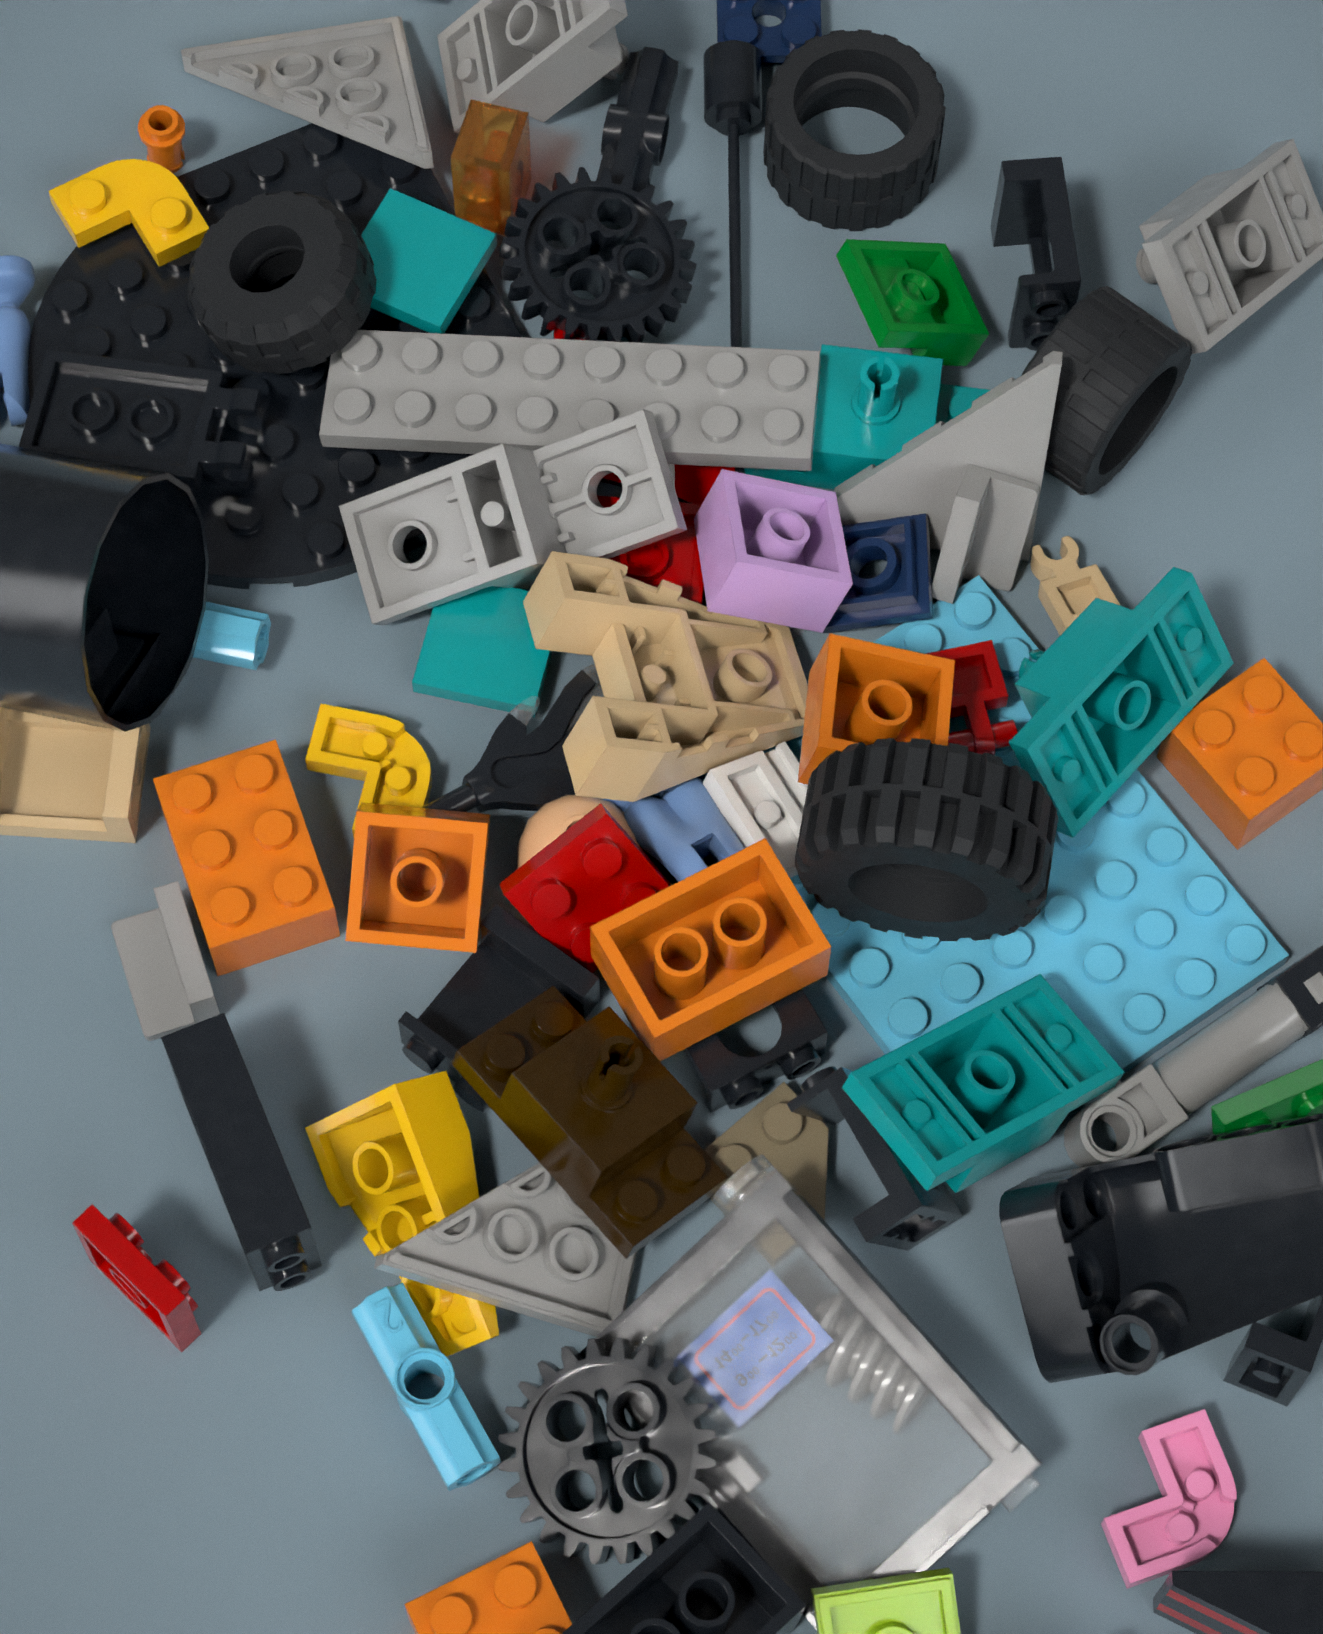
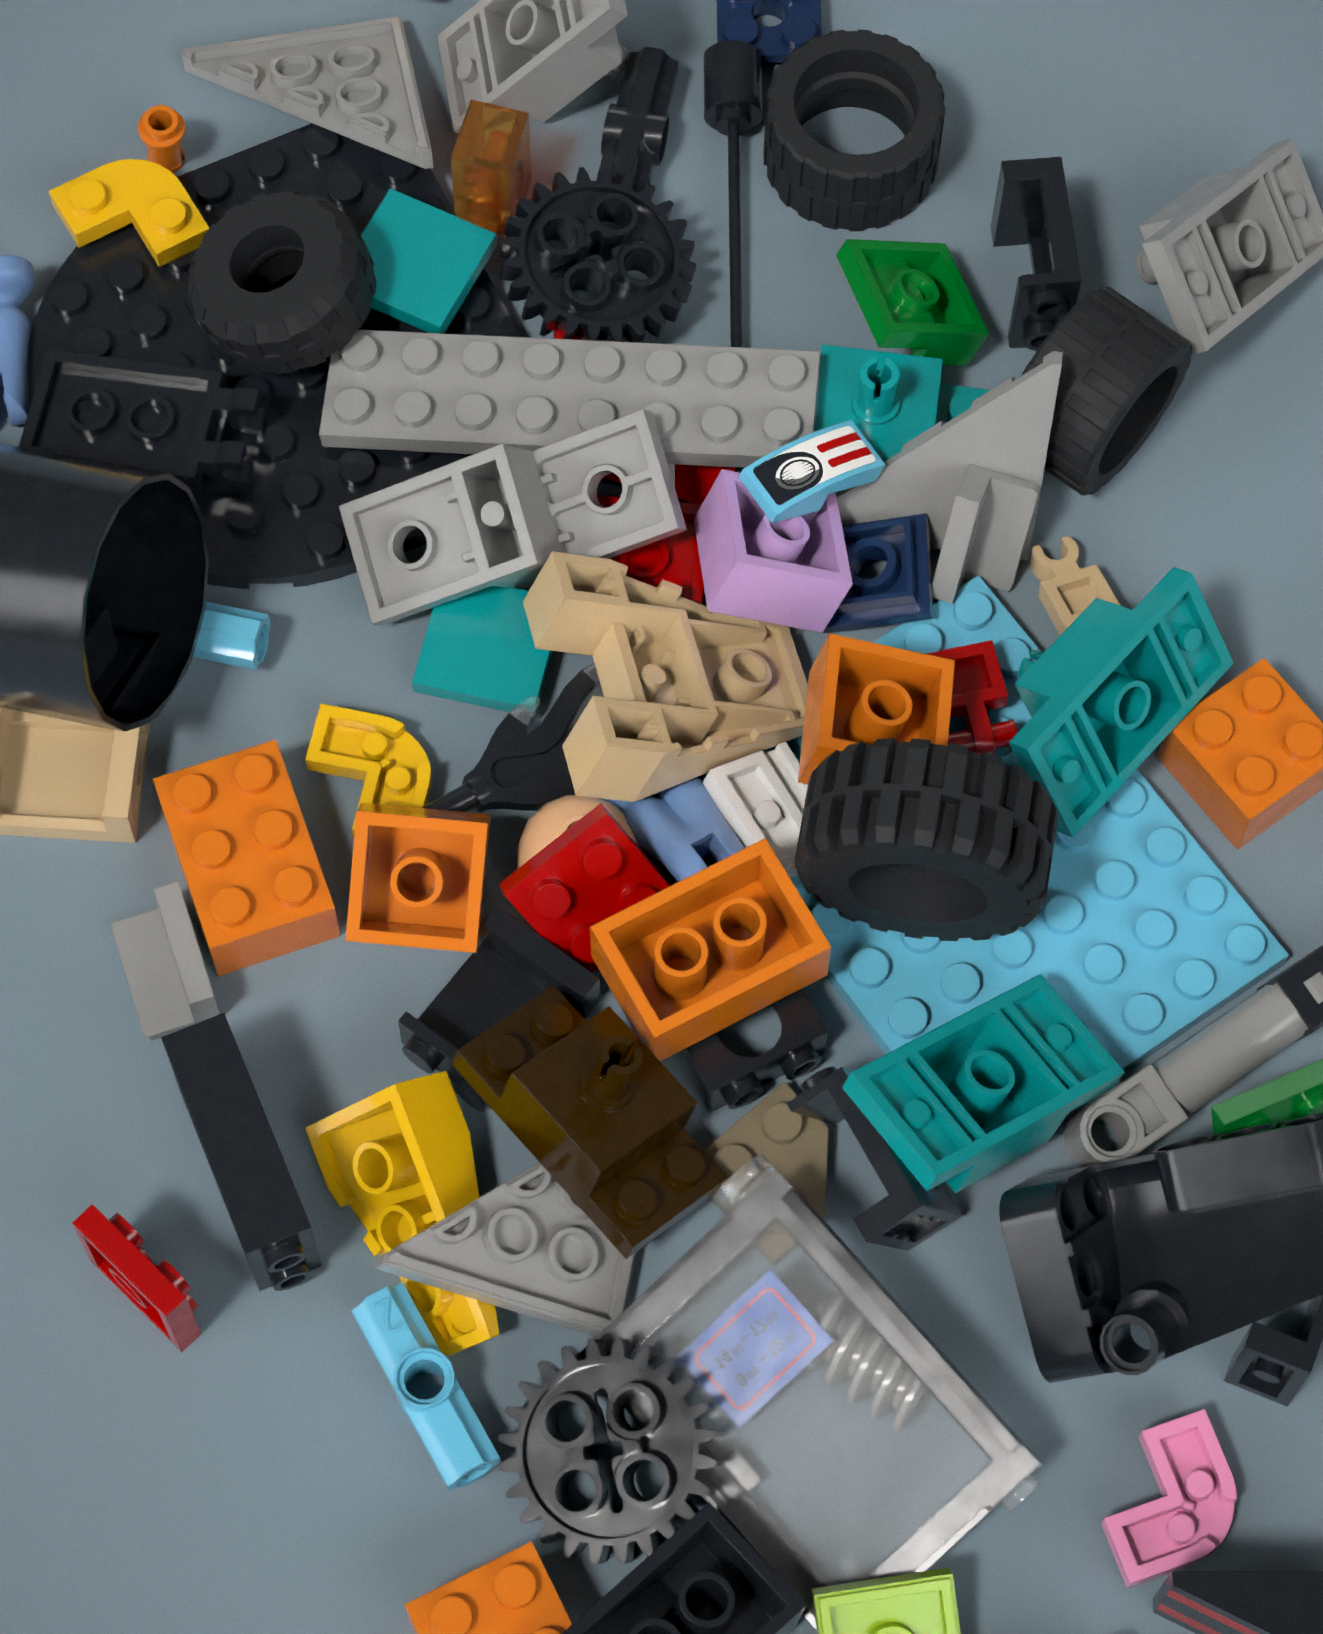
(807, 470): none -> slope

